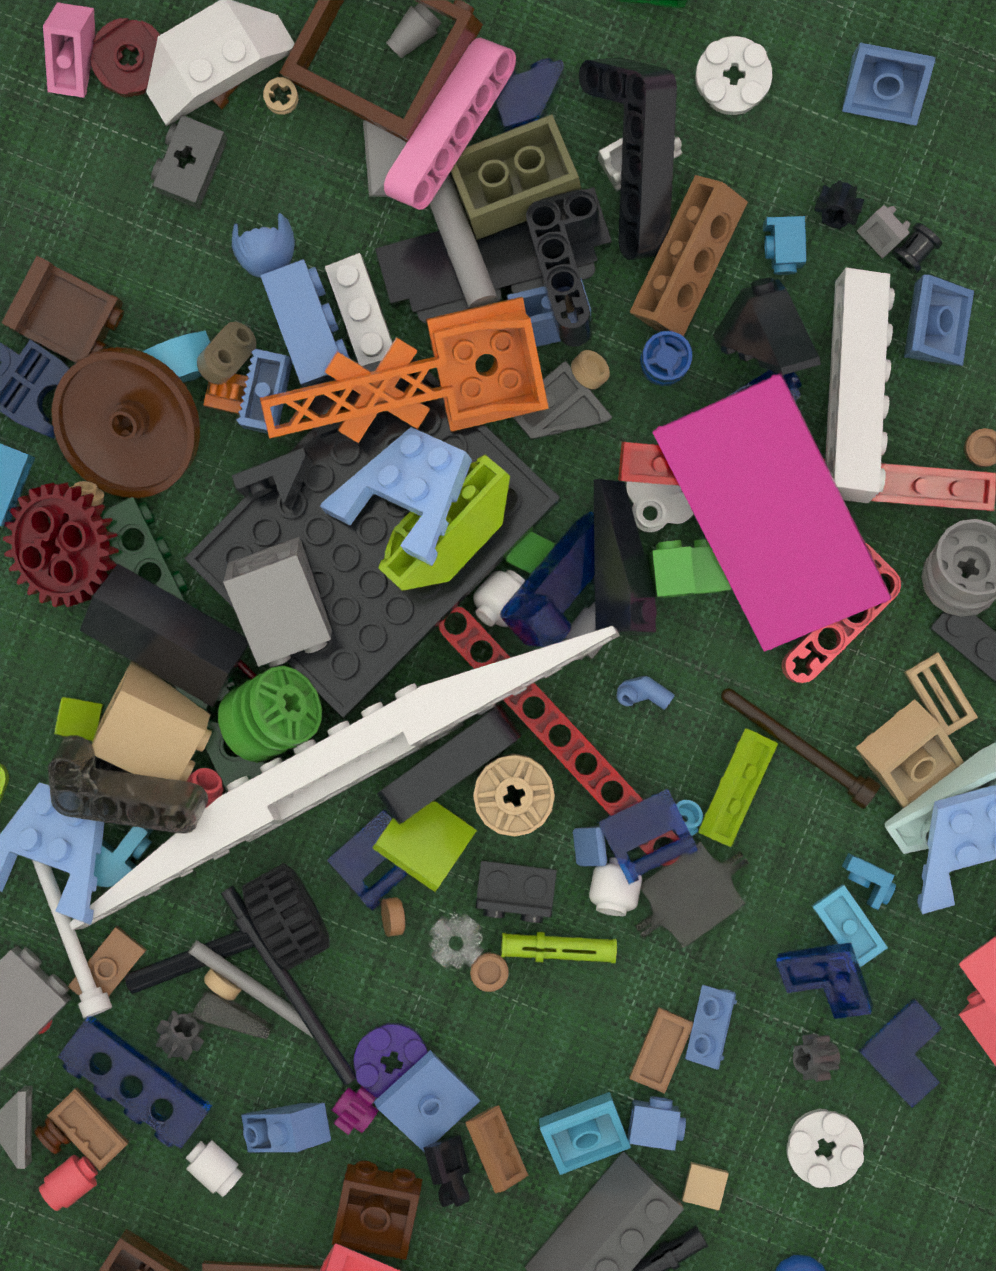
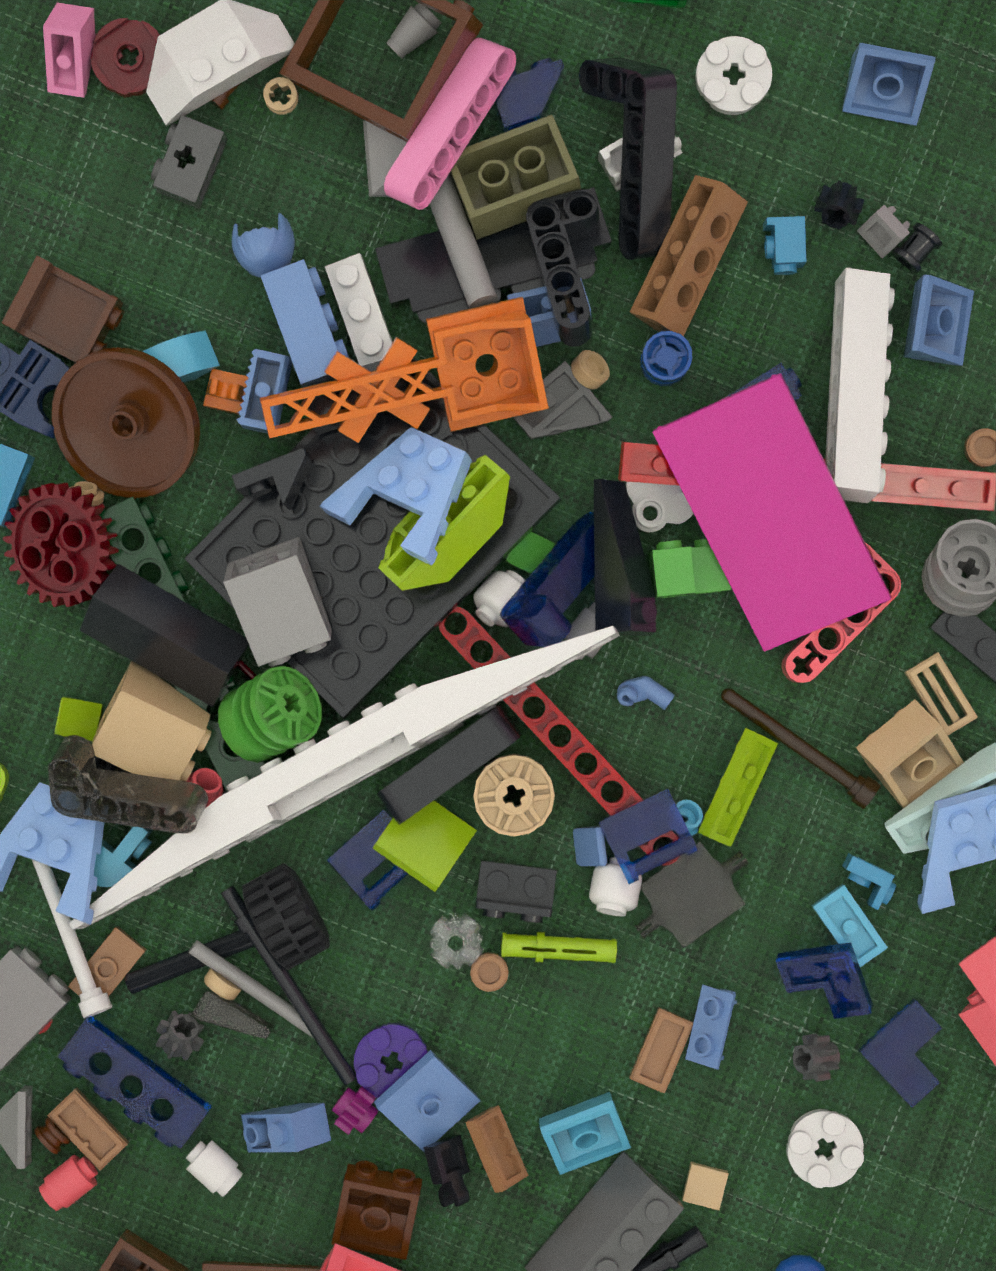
(226, 353): dark tan plate -> none
(393, 916): medium nougat tile -> none
(656, 1124): medium blue brick -> none
(767, 328): black wedge -> none

